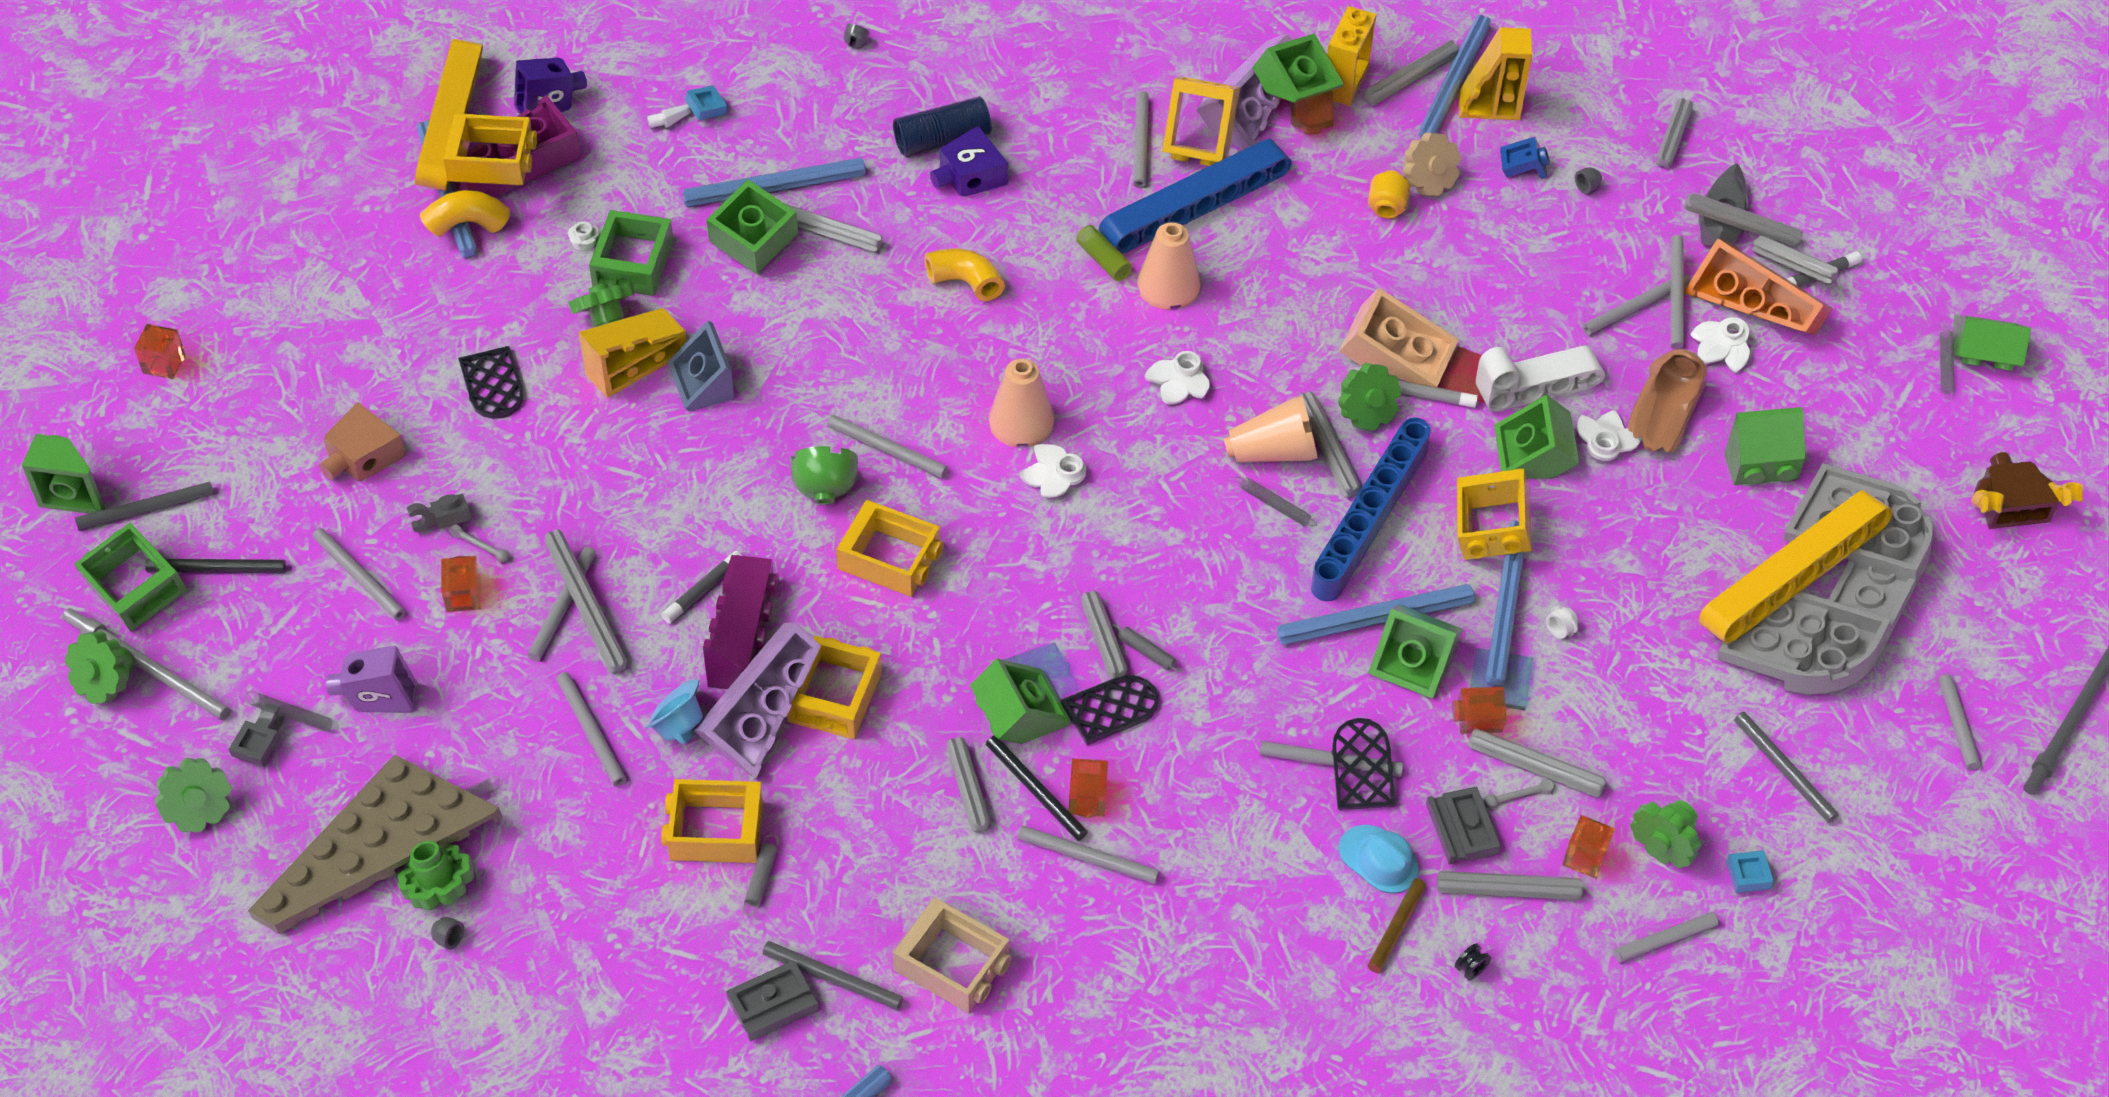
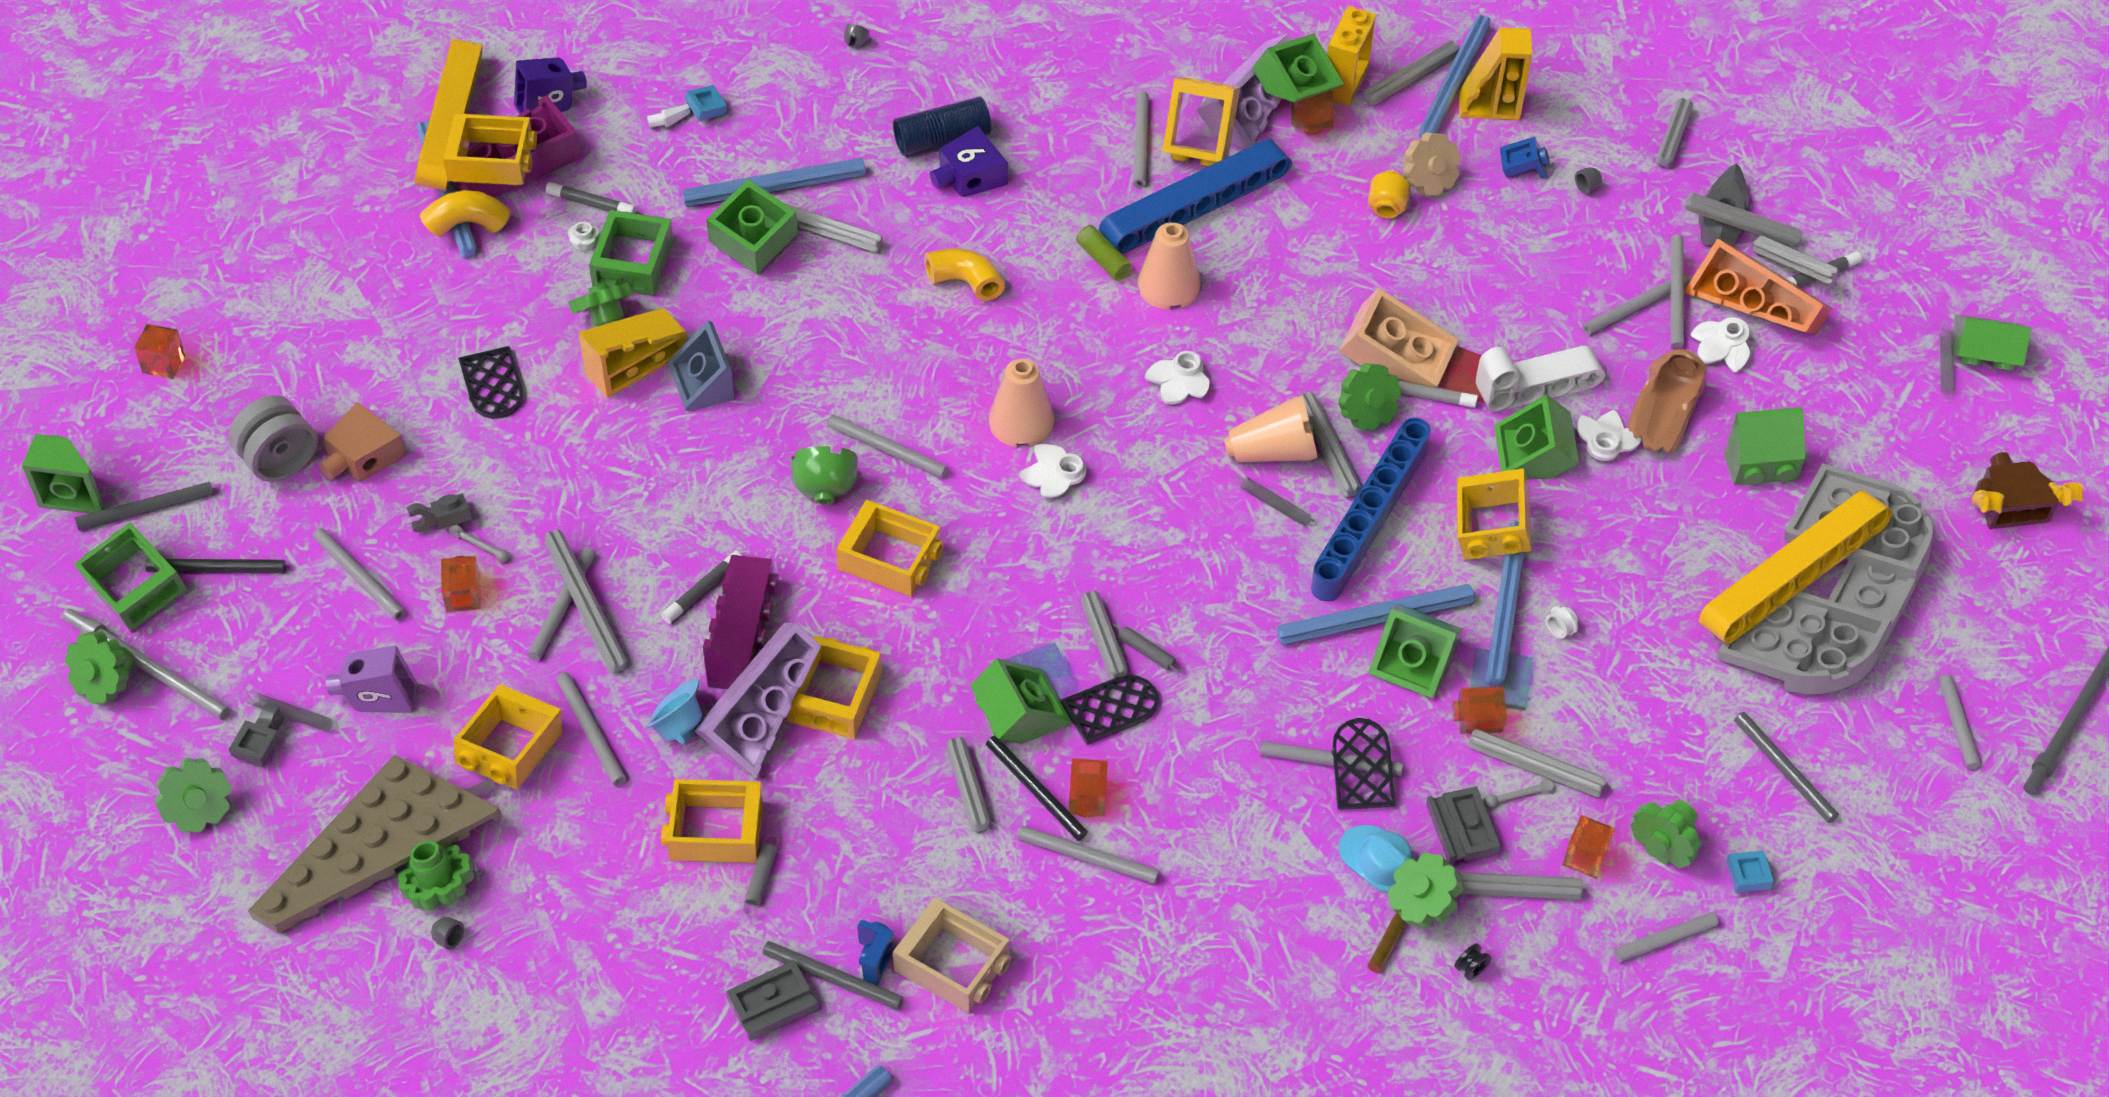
(272, 438): none -> light grey wheel
(508, 706): none -> yellow window
(588, 198): none -> dark grey bar
(878, 949): none -> blue bracket
(1425, 890): none -> bright green plant

